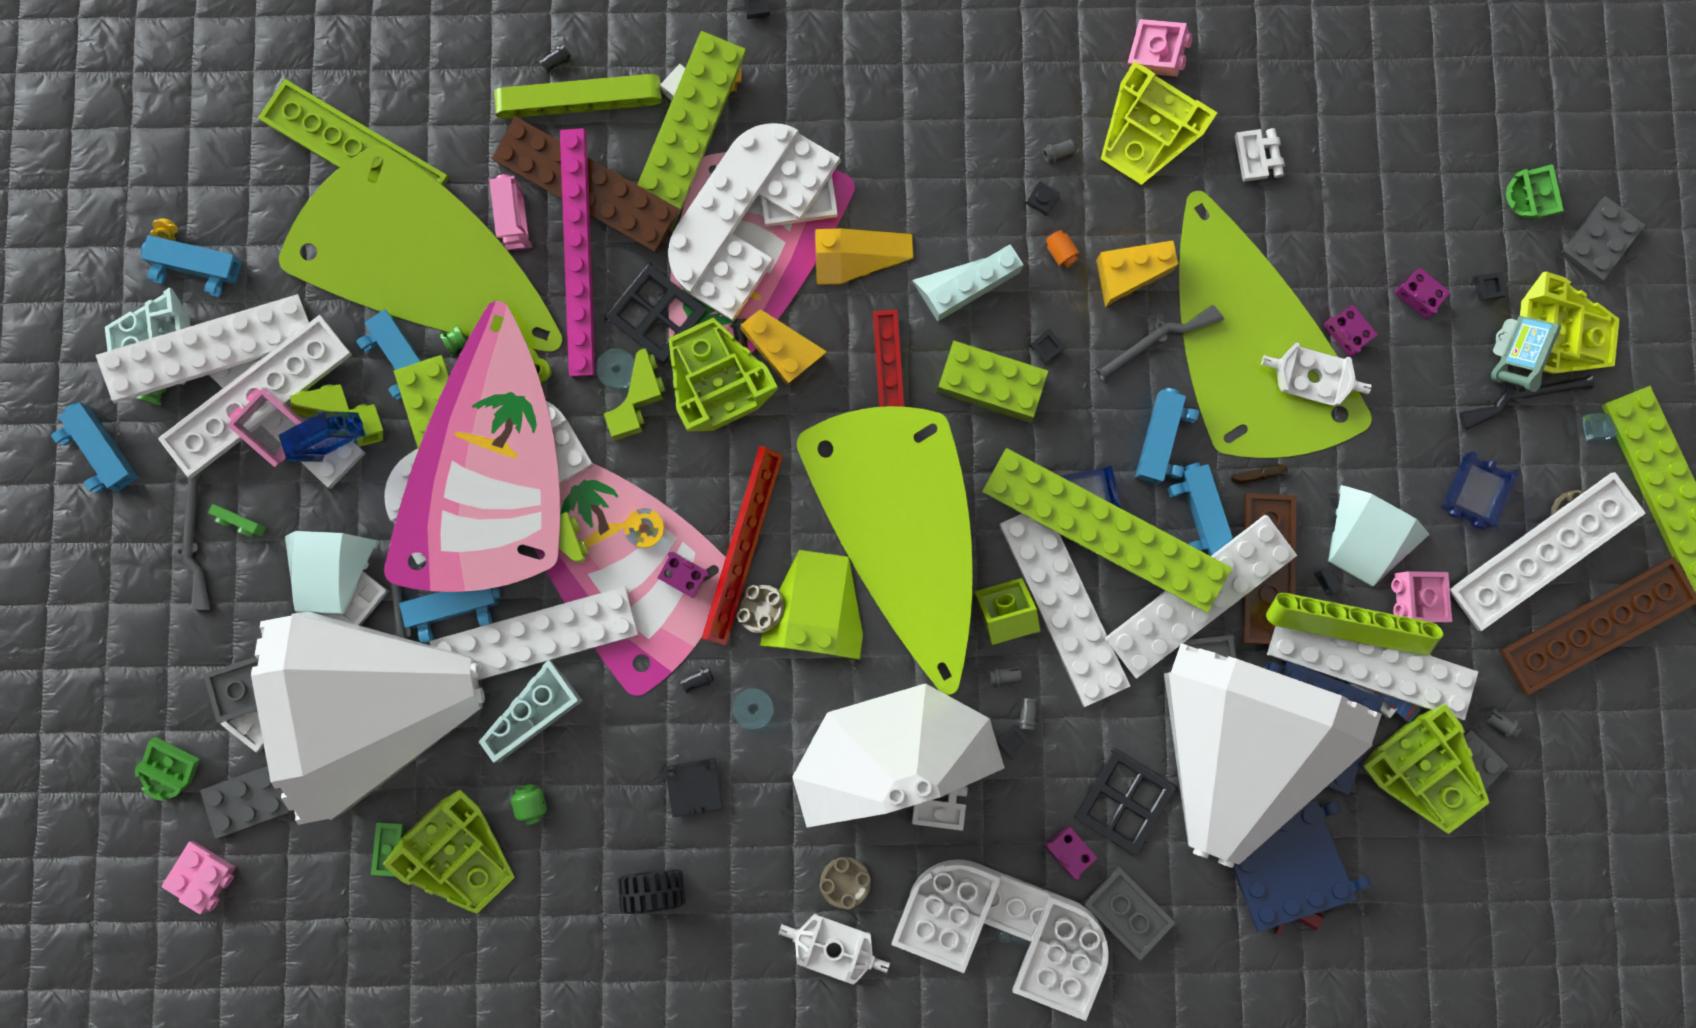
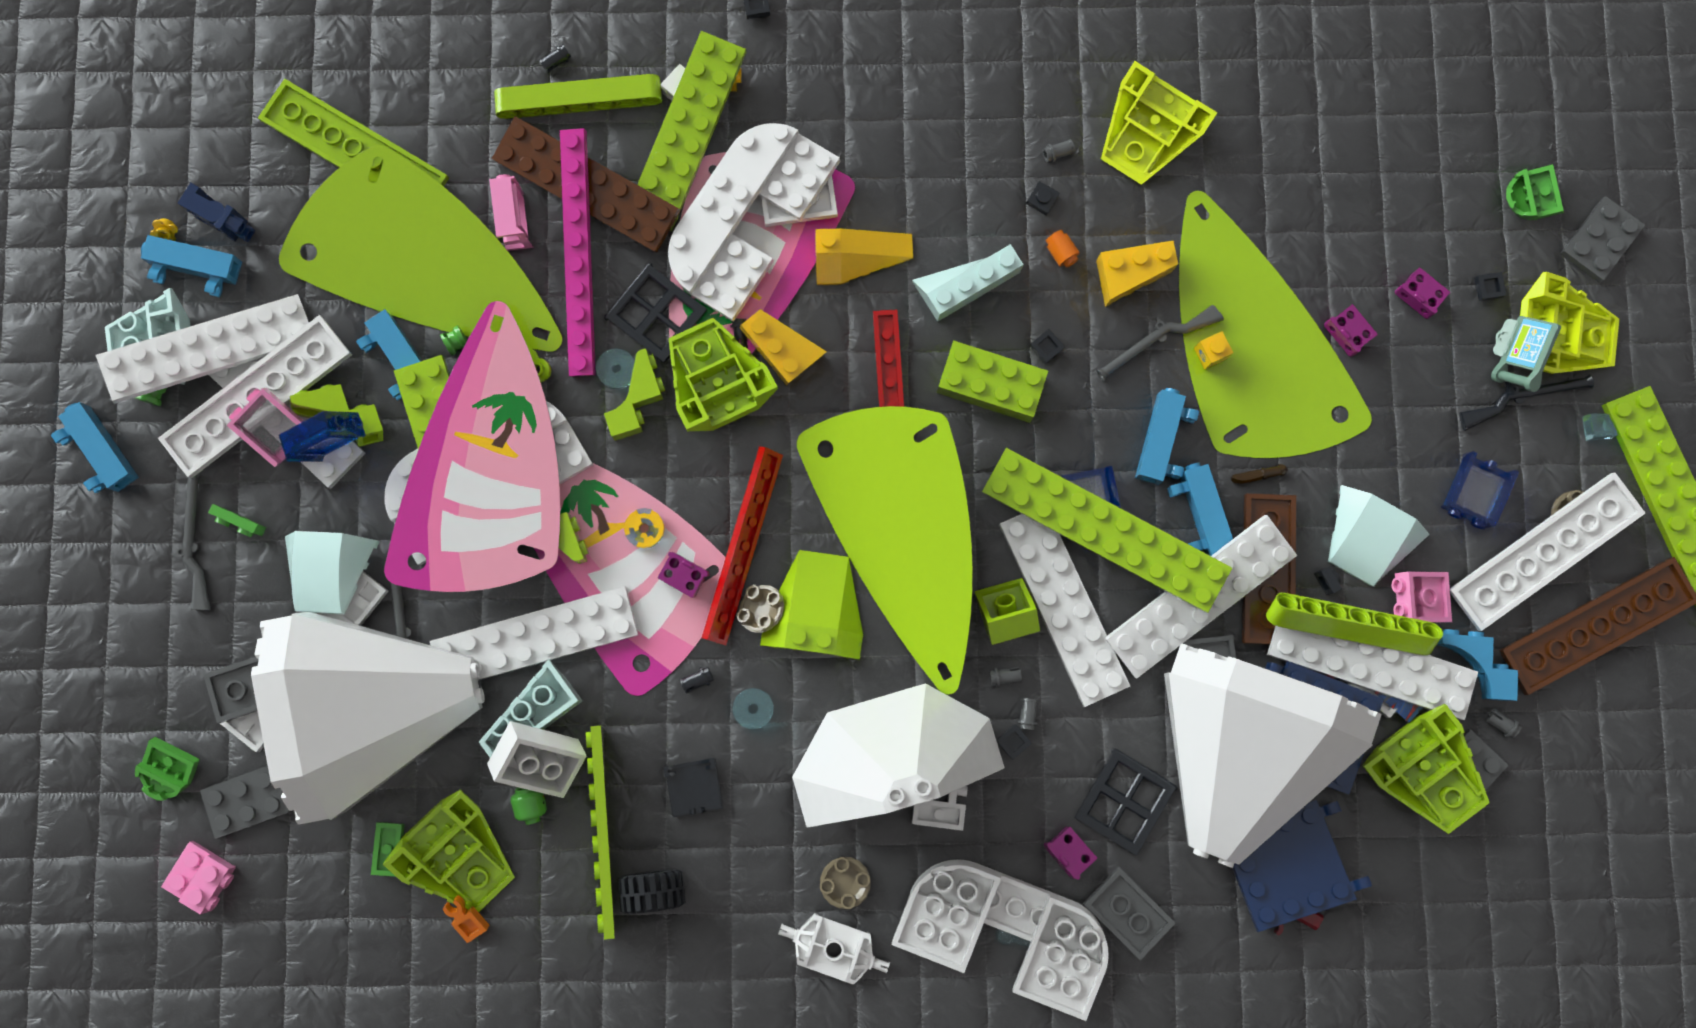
(215, 214): none -> dark blue hips
(445, 605): dark azure brick -> none
(466, 922): none -> orange plate
(536, 759): none -> white brick
(600, 841): none -> lime plate
(1161, 46): bright pink plate -> none
(1213, 350): none -> yellow brick
(1252, 154): white plate -> none
(1334, 373): white plate -> none
(1495, 680): none -> dark azure arch

